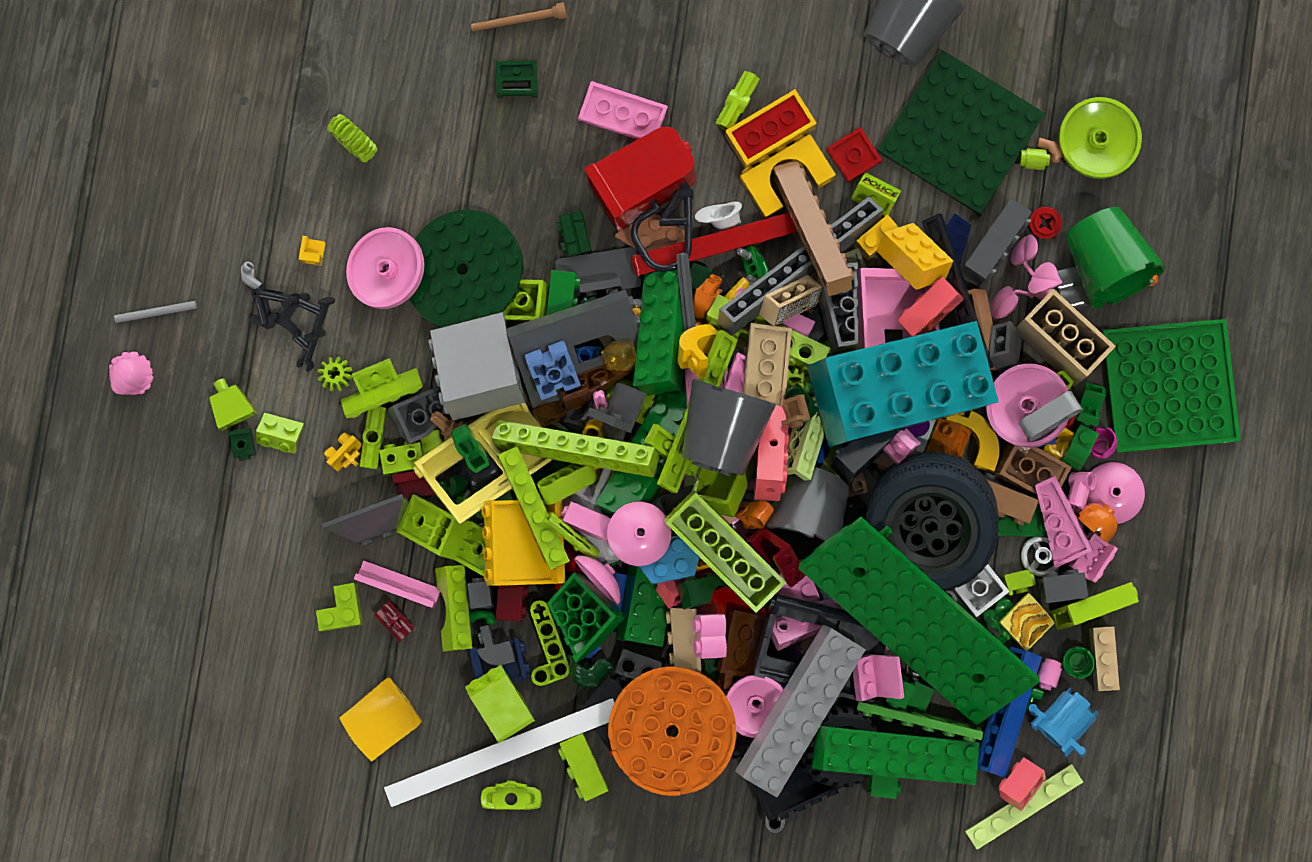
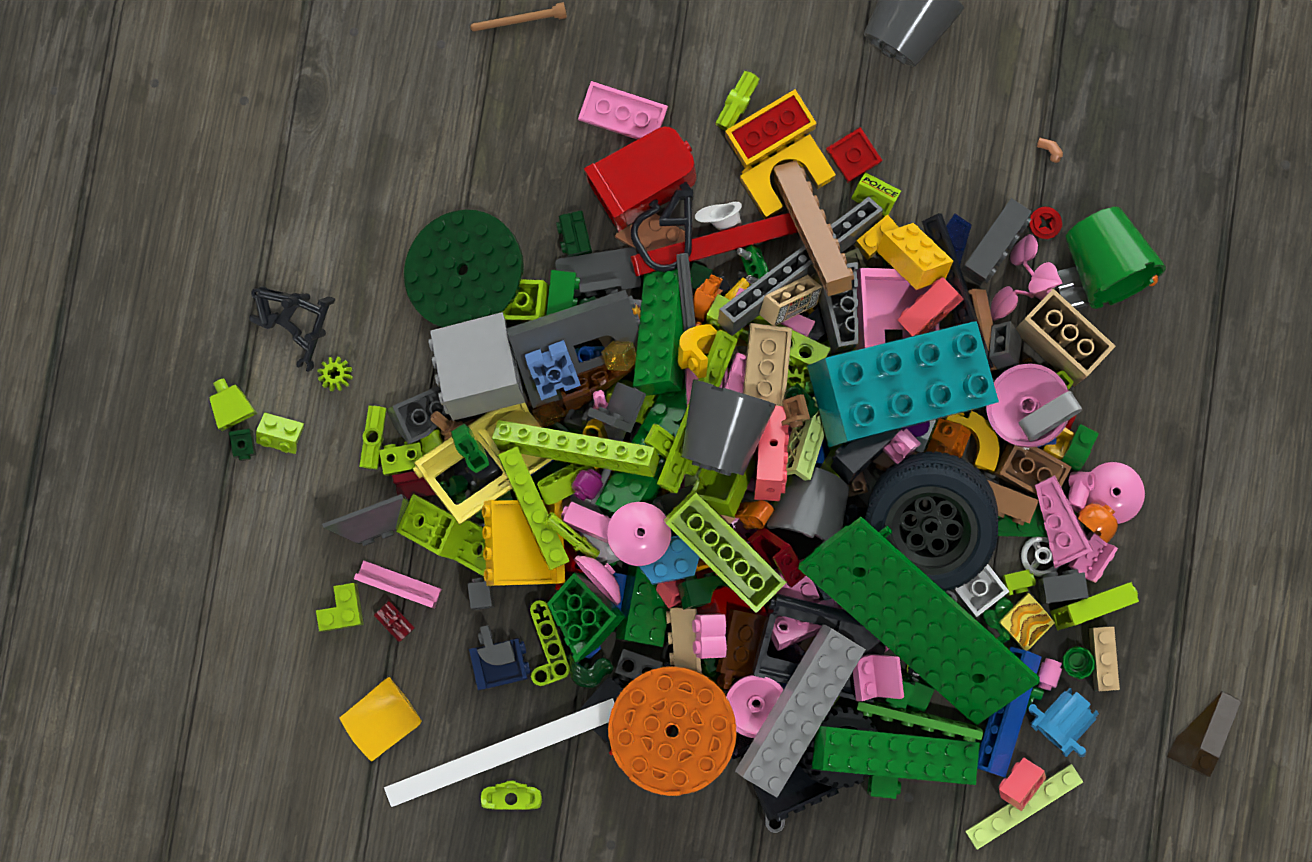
(130, 374): bright pink hair -> none
(155, 311): light grey bar -> none
(247, 275): light grey arm -> none
(311, 251): yellow panel -> none
(345, 454): yellow hips -> none
(352, 138): lime gear -> none
(378, 386): lime bracket -> none
(385, 268): bright pink dish -> none
(452, 586): lime arch -> none
(477, 615): green arm -> none
(499, 703): lime slope -> none
(510, 603): dark red brick -> none
(516, 73): dark green plate -> none
(583, 767): lime brick -> none
(587, 484): none -> magenta head
(961, 132): dark green plate -> none
(1034, 159): lime brick -> none
(1091, 403): green brick -> none
(1100, 138): lime dish -> none
(1105, 443): dark pink hair -> none
(1171, 386): green plate -> none
(1206, 735): none -> dark brown wedge

